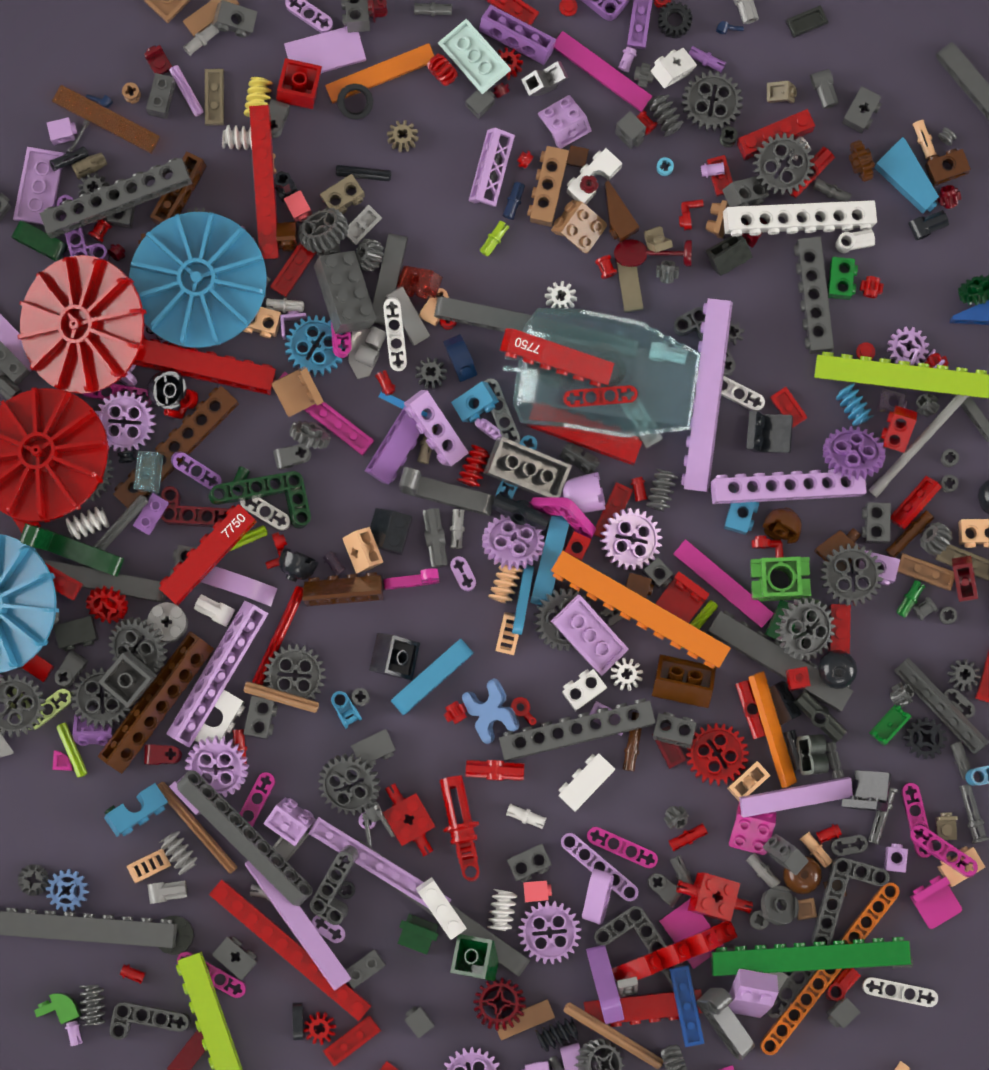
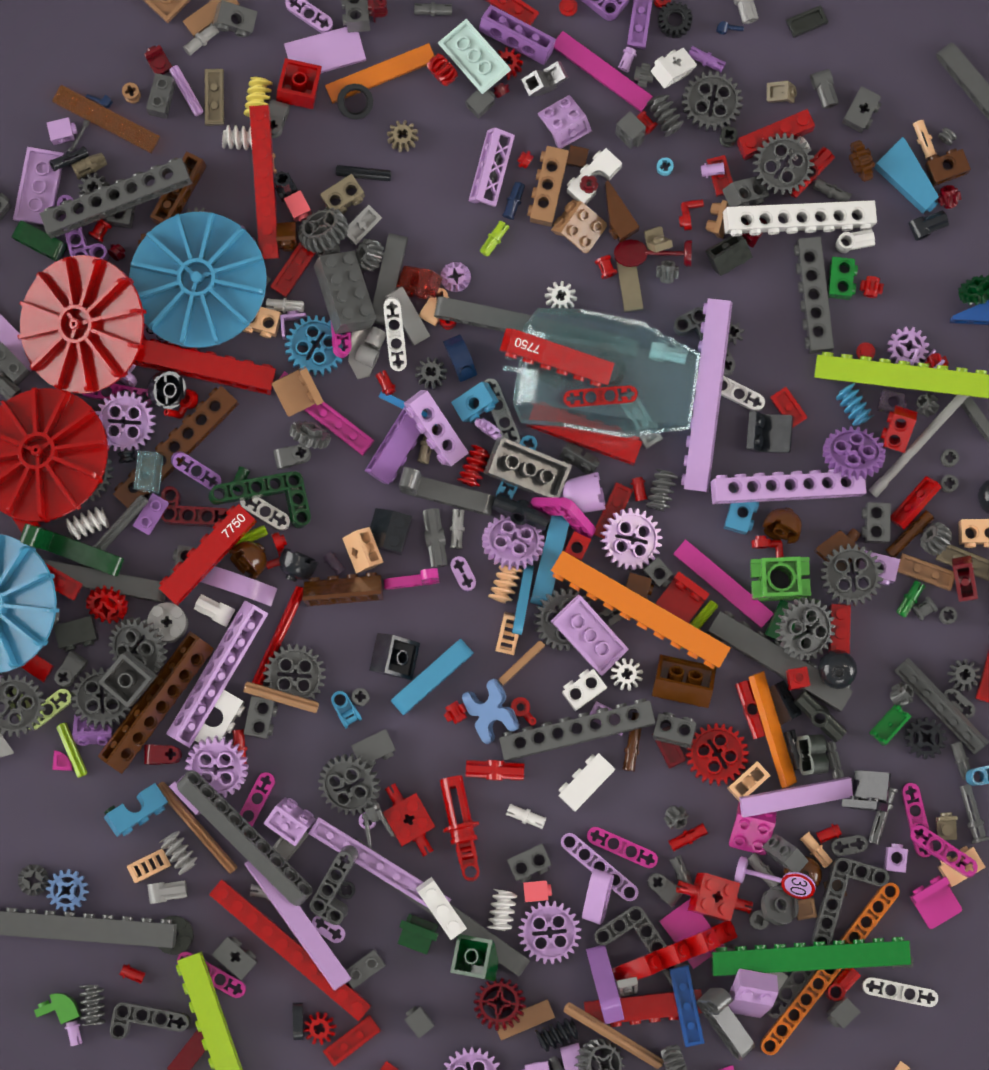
(249, 557): none -> reddish brown cylinder
(450, 283): none -> lavender gear
(525, 659): none -> medium nougat tile
(793, 883): none -> lavender piece

